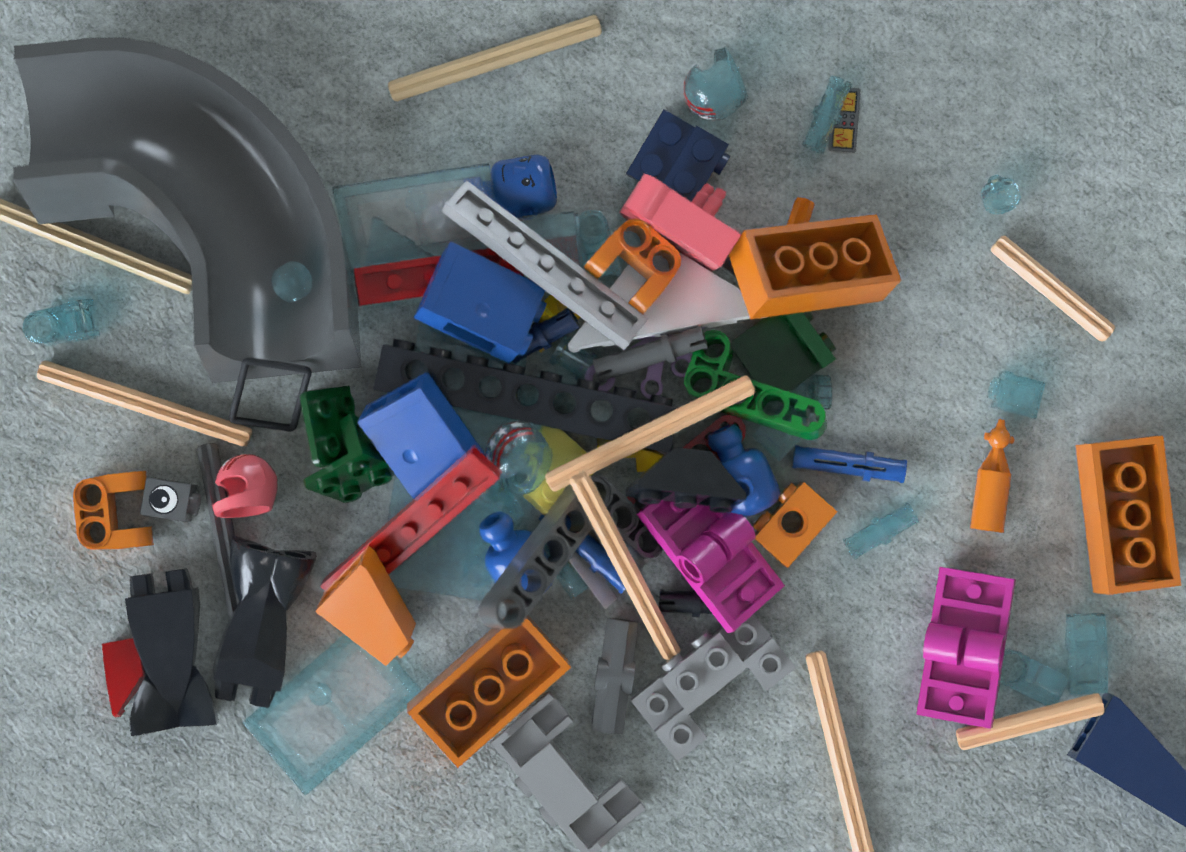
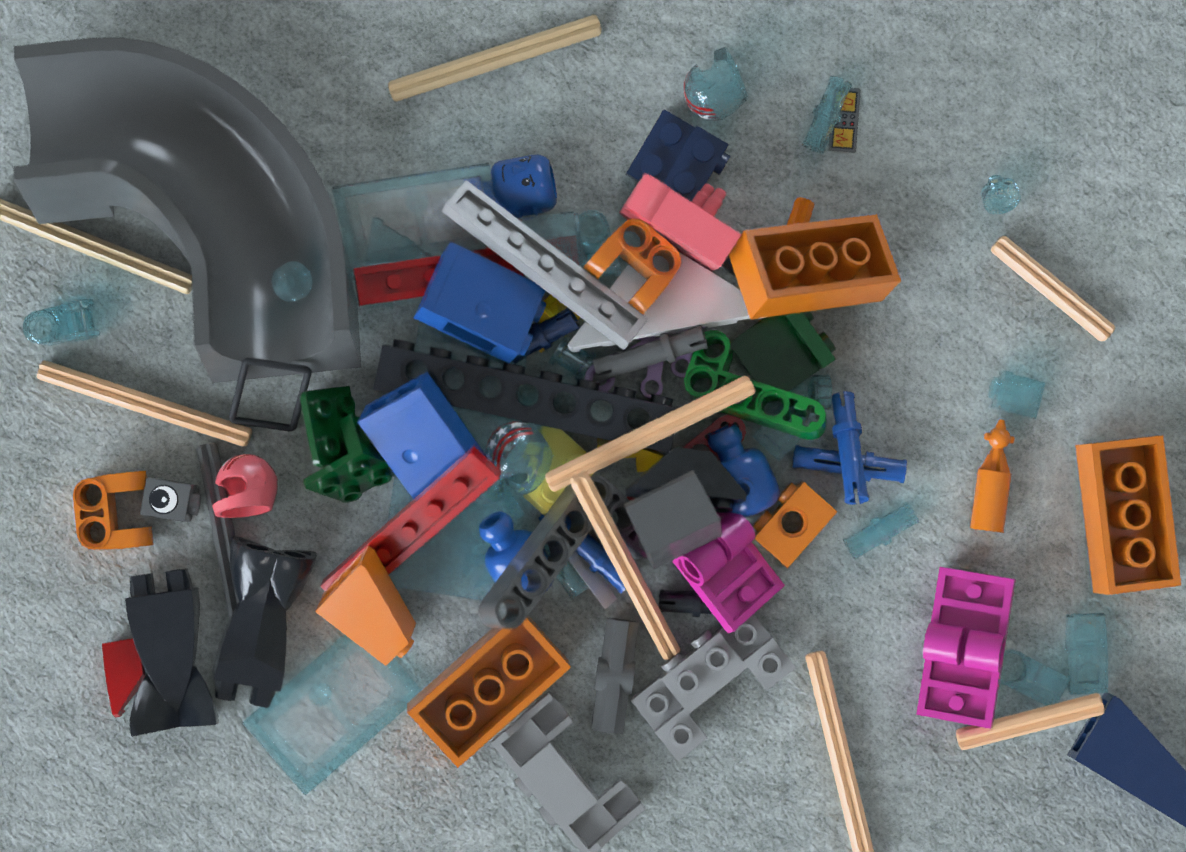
(674, 519): none -> dark grey slope
(847, 433): none -> blue pin

